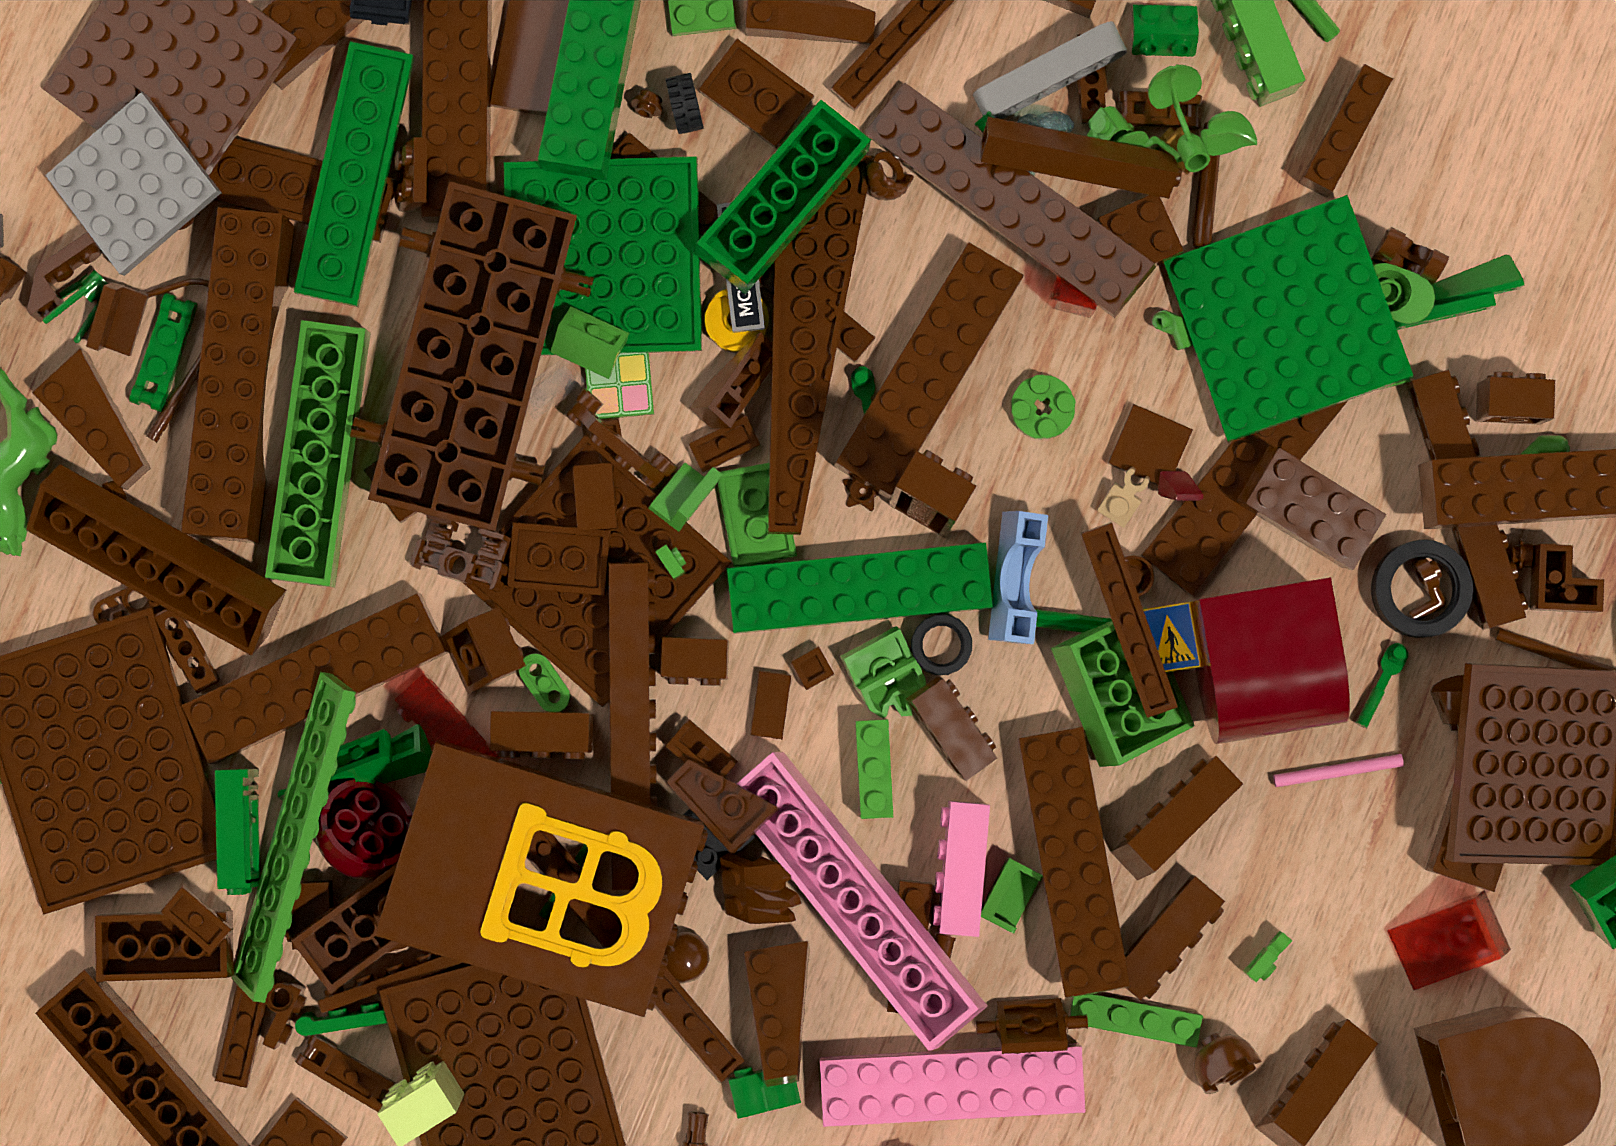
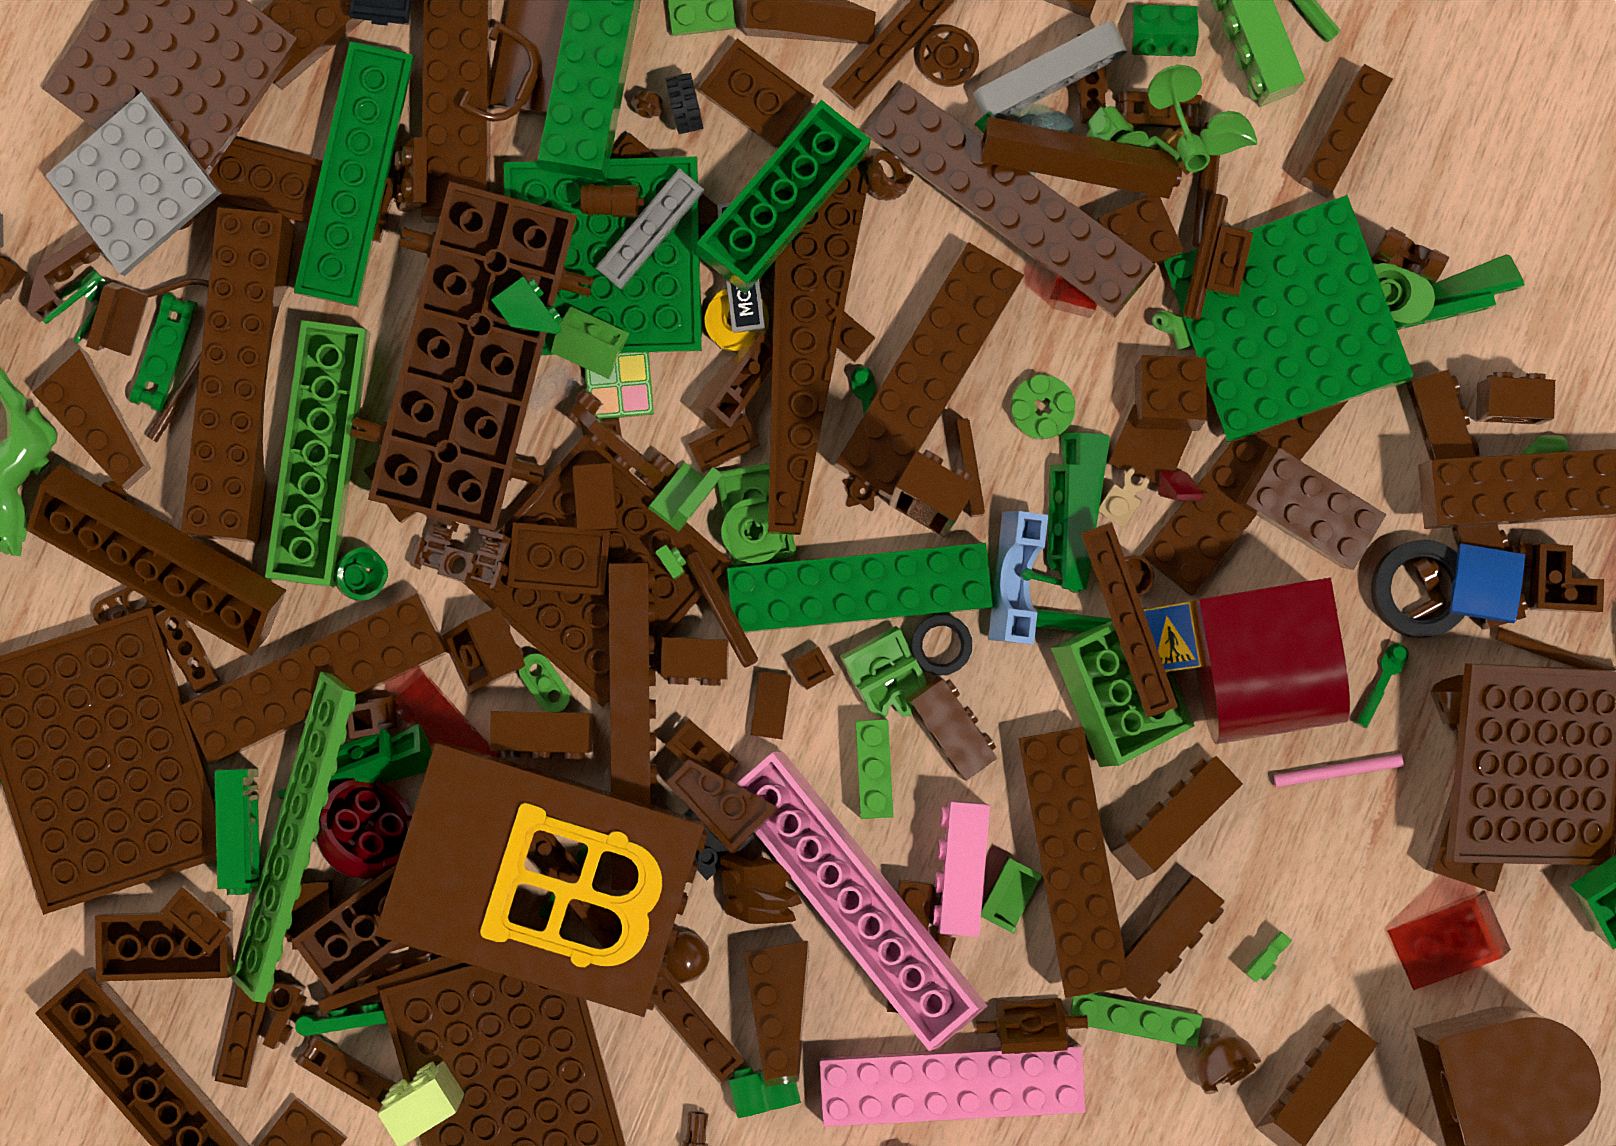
(353, 578): none -> green helmet
(371, 716): none -> reddish brown brick
(524, 309): none -> green slope
(525, 88): none -> reddish brown piece
(611, 200): none -> reddish brown piece
(650, 228): none -> light grey tile
(721, 609): none -> reddish brown axle
(743, 546): none -> bright green plate
(949, 56): none -> reddish brown wheel
(970, 465): none -> reddish brown tile
(1027, 574): none -> green hinge
(1075, 504): none -> green wedge
(1170, 393): none -> reddish brown brick
(1205, 256): none -> reddish brown axle
(1230, 261): none -> reddish brown plate
(1487, 583): none -> blue slope

